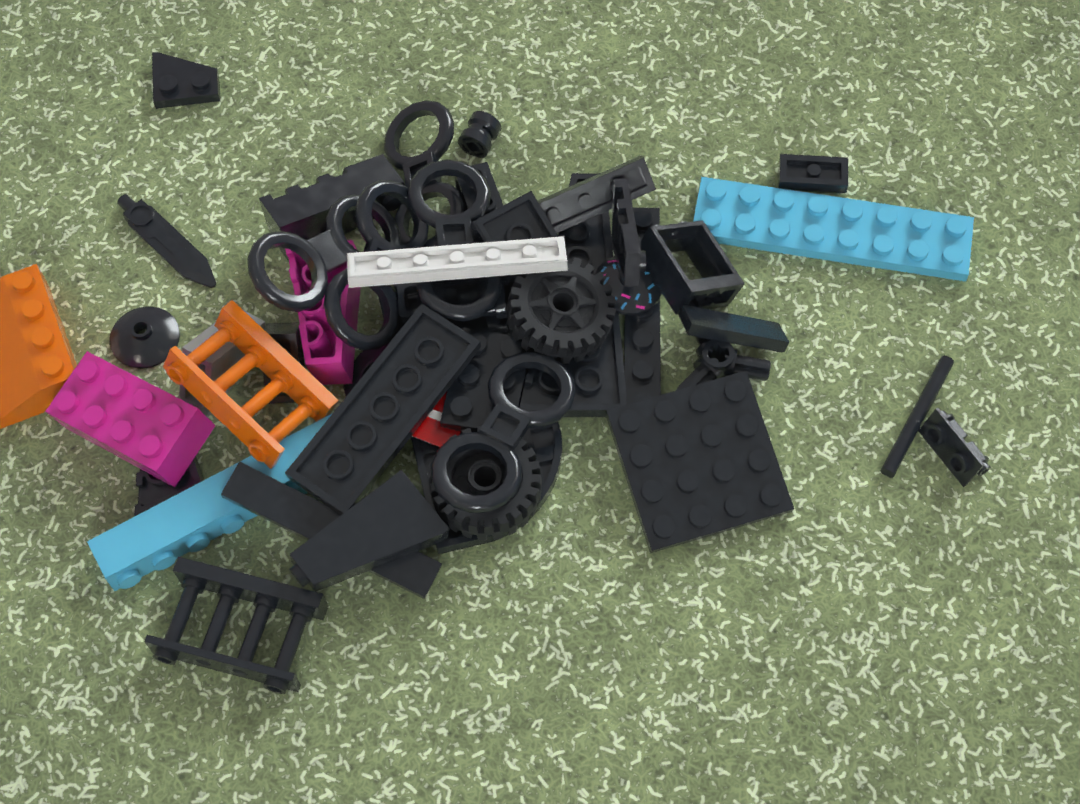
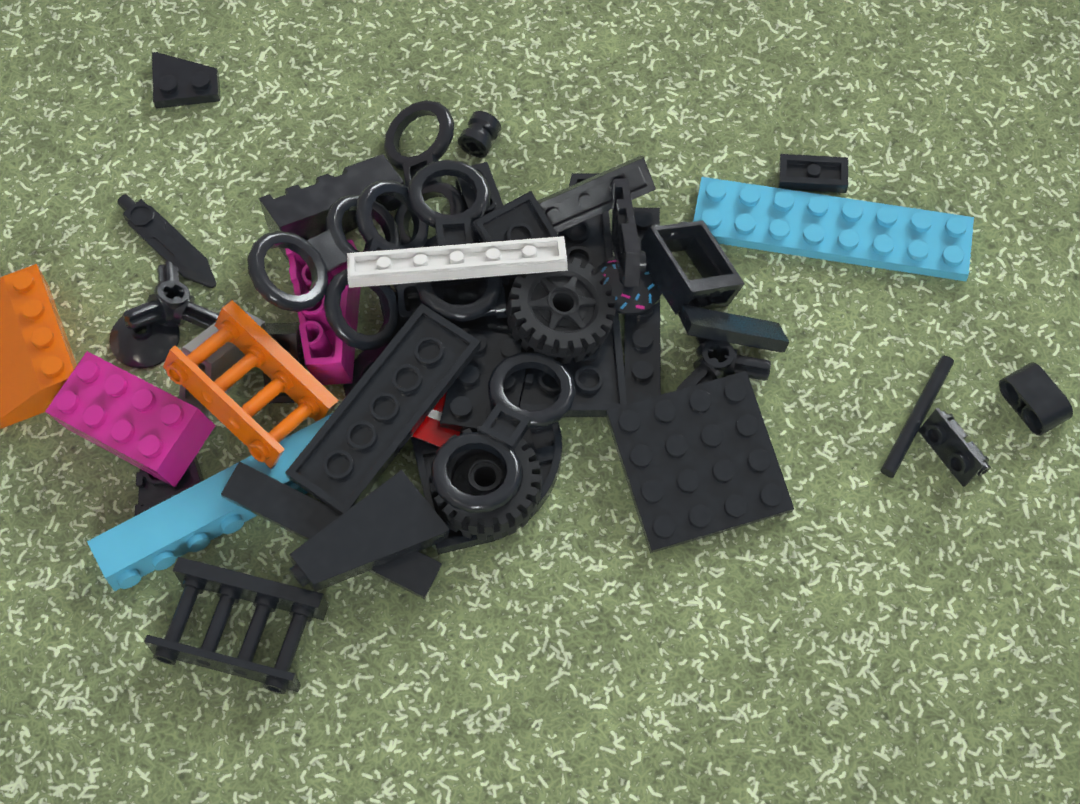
(169, 304): none -> black bush
(1036, 398): none -> black beam

